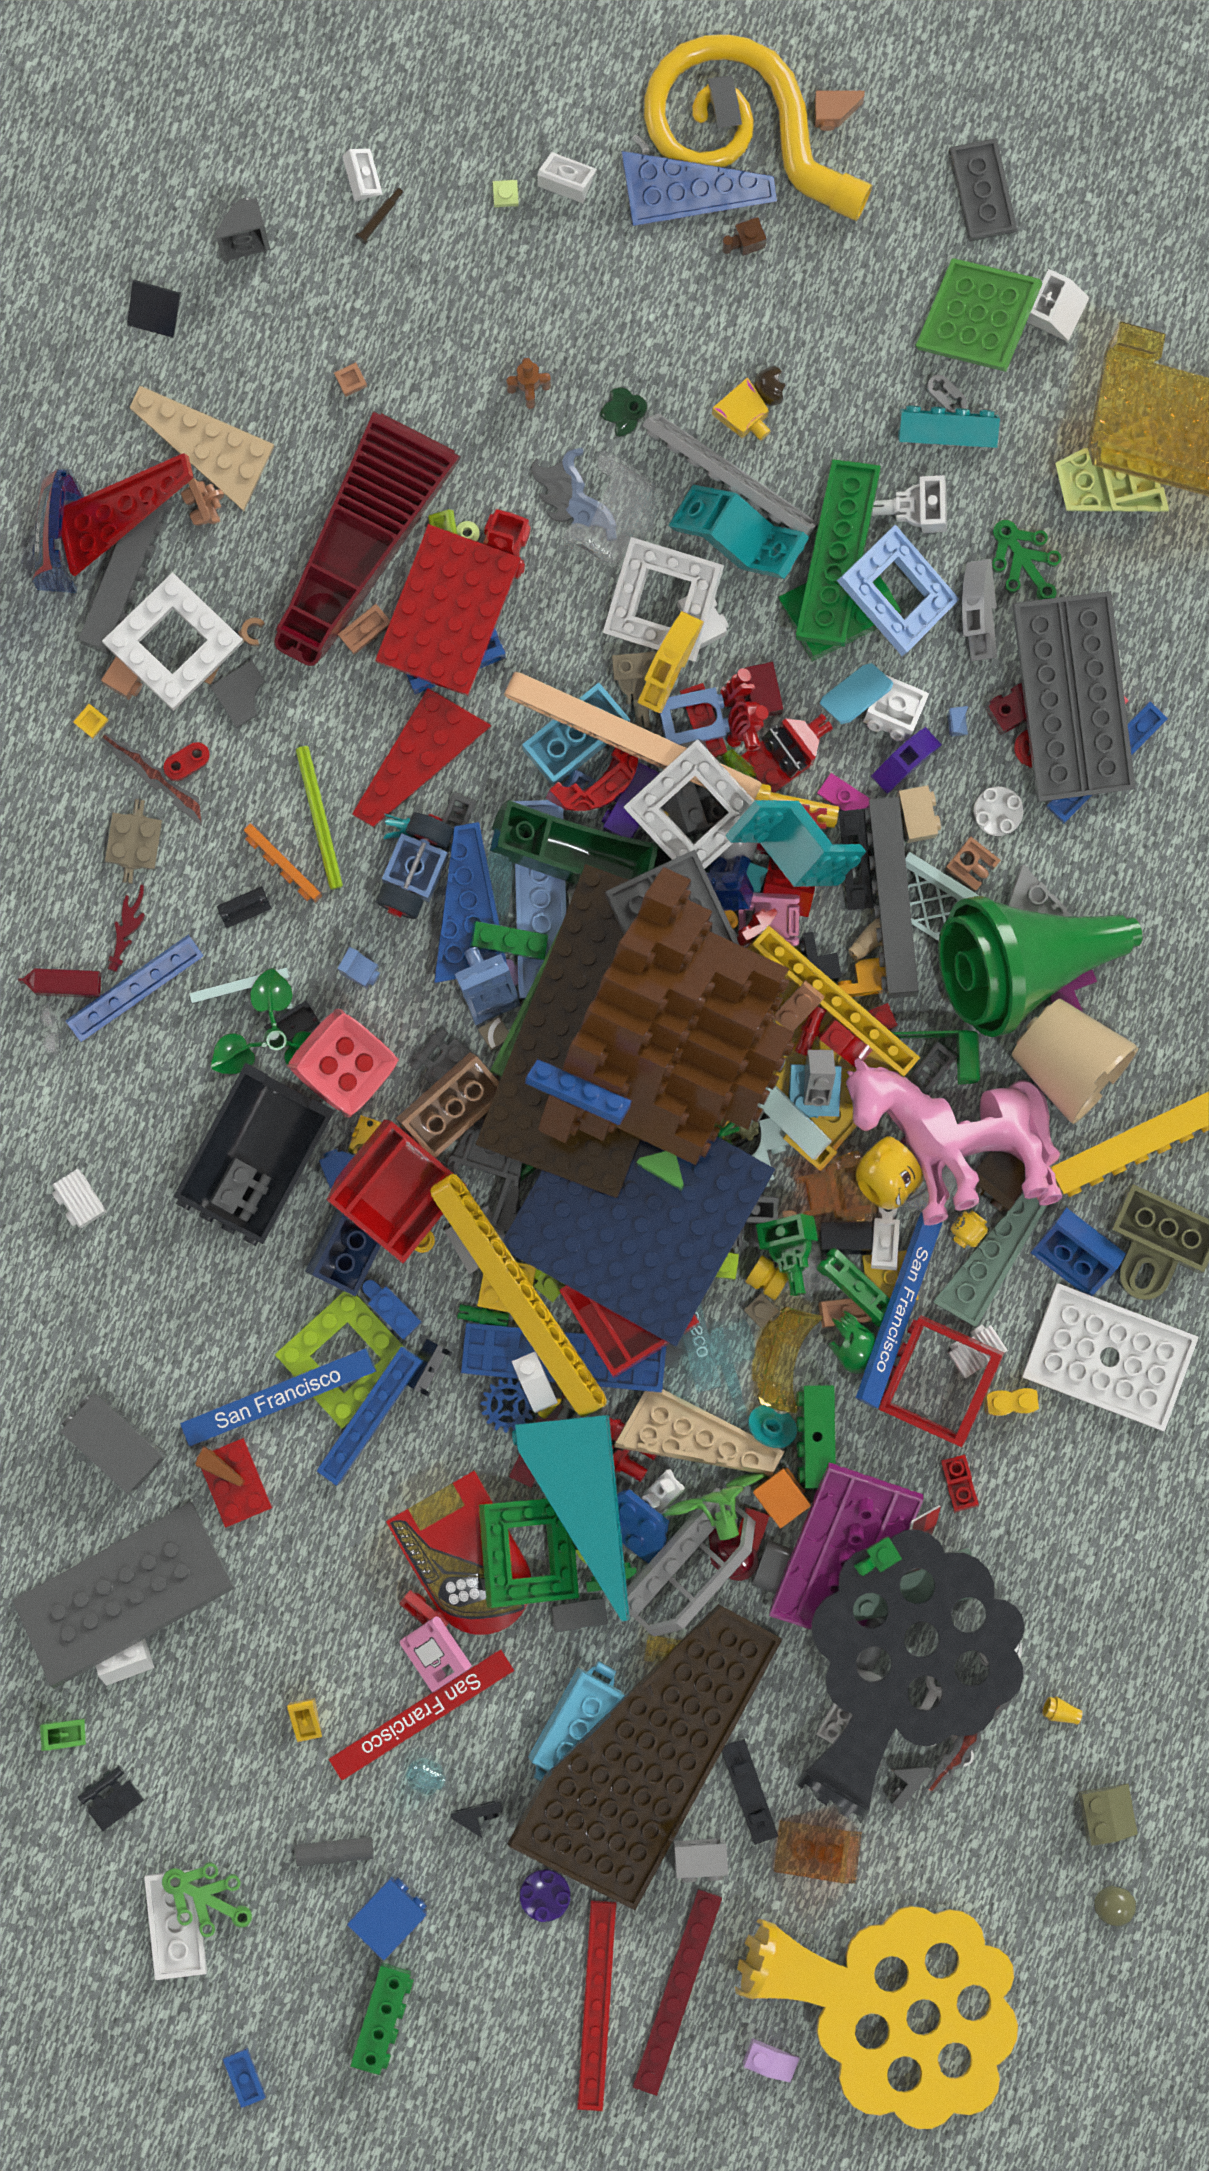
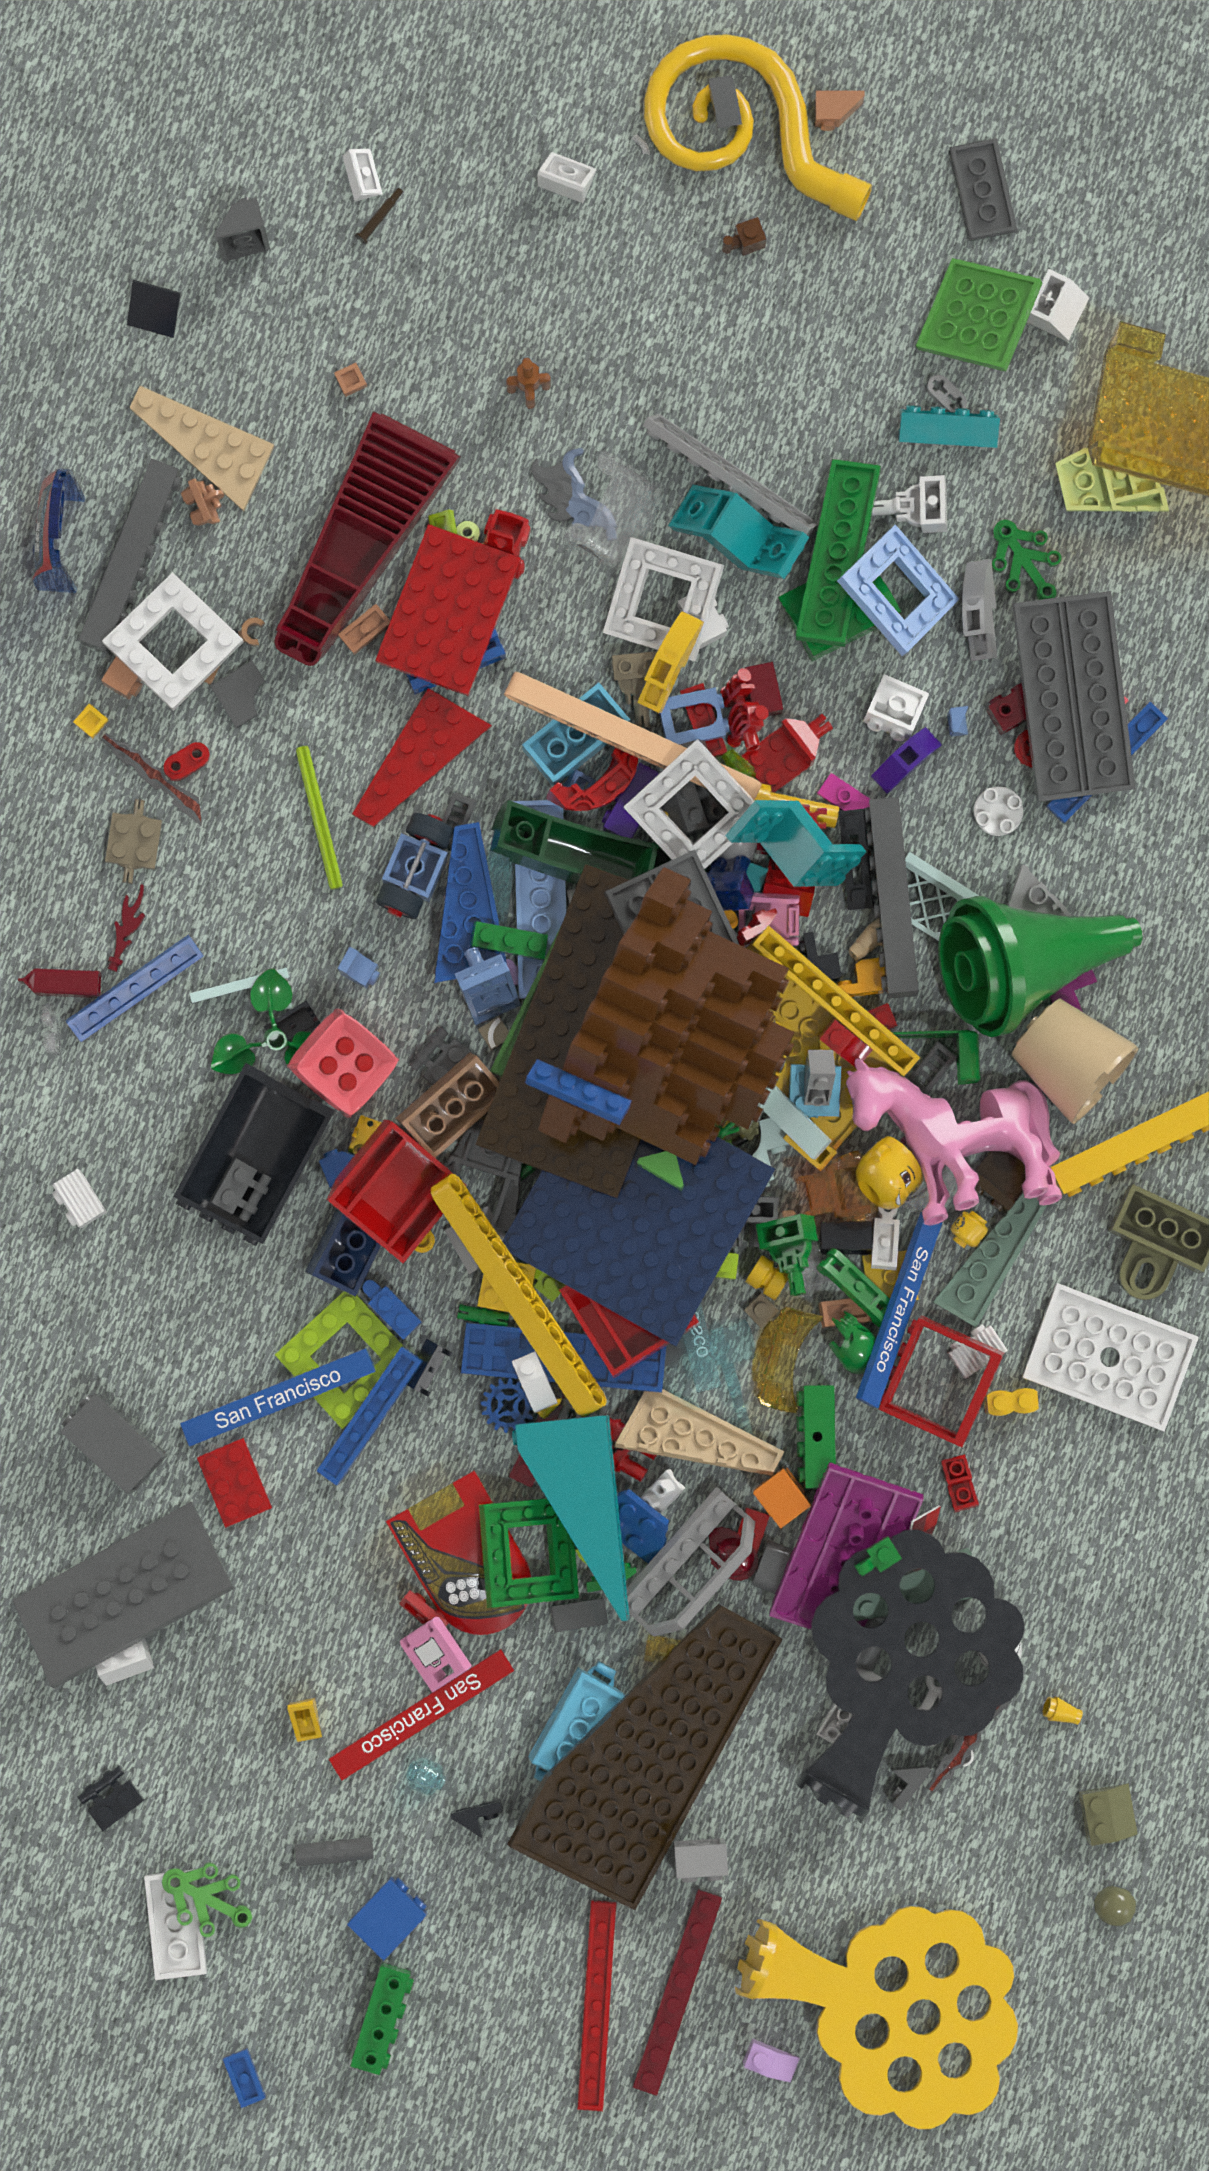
(62, 1734): bright green slope -> none
(109, 514): red wing -> none
(212, 1463): dark orange slope -> none
(244, 907): black hinge -> none
(274, 857): orange plate -> none
(399, 823): teal piece -> none
(505, 193): yellowish green plate -> none
(545, 1895): dark purple dish -> none
(620, 411): dark green plate -> none
(678, 189): wing -> none
(724, 1520): bright green plant -> none
(743, 411): yellow torso -> none
(749, 1791): black hinge -> none
(769, 386): dark brown hair -> none
(771, 1427): teal dish -> none
(789, 761): black hinge -> none
(798, 1006): nougat plate -> none
(810, 1030): red pin -> none
(818, 1852): clear orange slope -> none
(856, 693): medium azure piece -> none
(918, 814): tan brick -> none
(962, 871): nougat brick -> none
(1078, 1253): blue slope -> none

